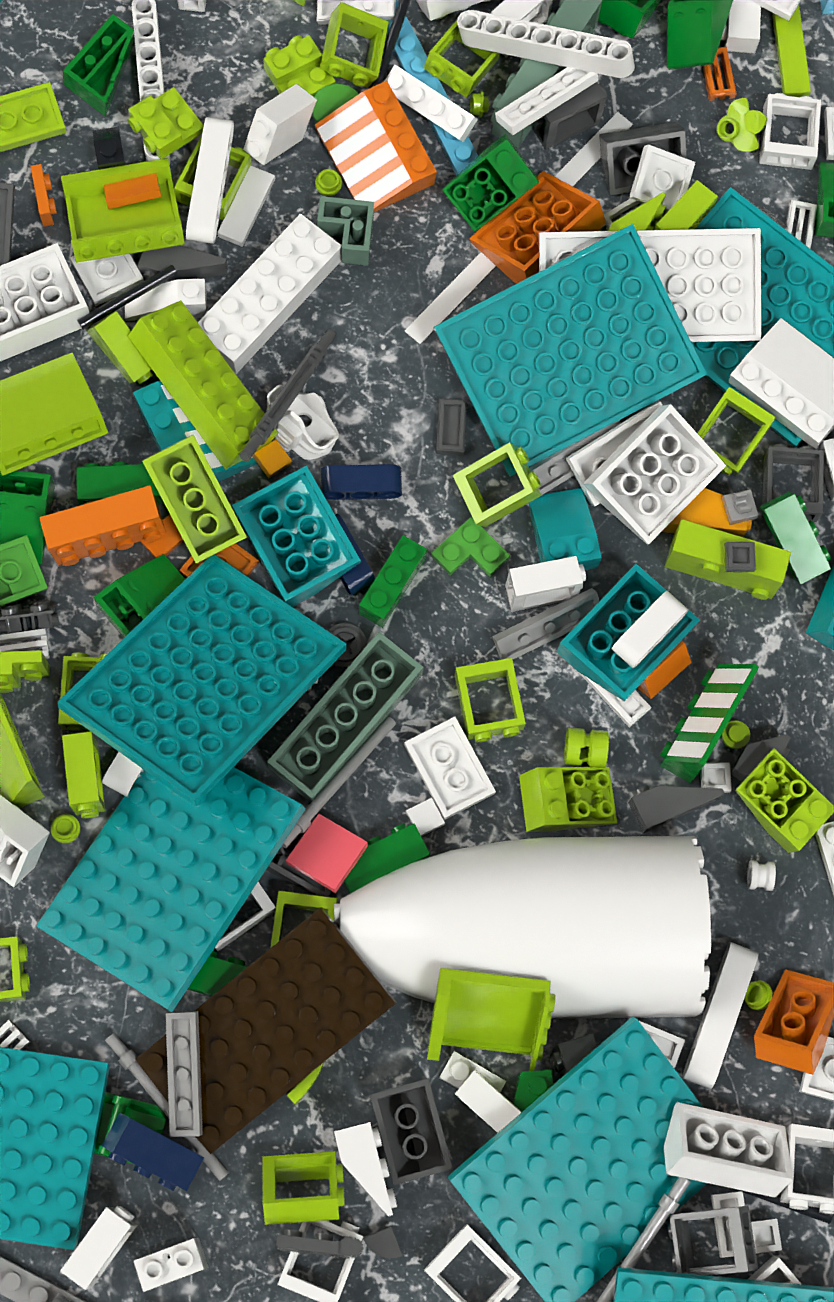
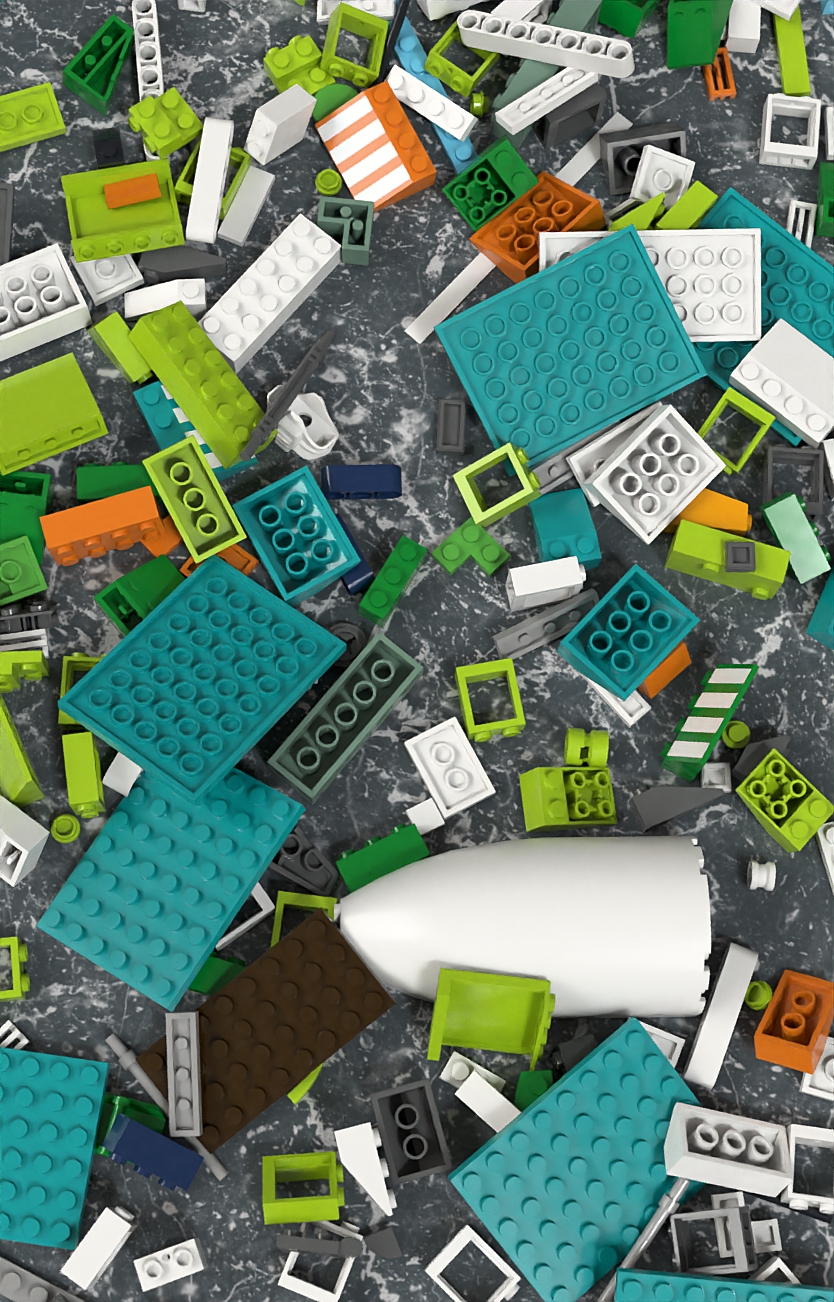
(42, 184): orange plate -> none
(127, 297): black bar -> none
(272, 458): light orange tile -> none
(327, 853): coral tile -> none
(339, 779): light grey bar -> none
(649, 629): white beam -> none
(740, 507): light grey tile -> none
(745, 124): lime plate -> none

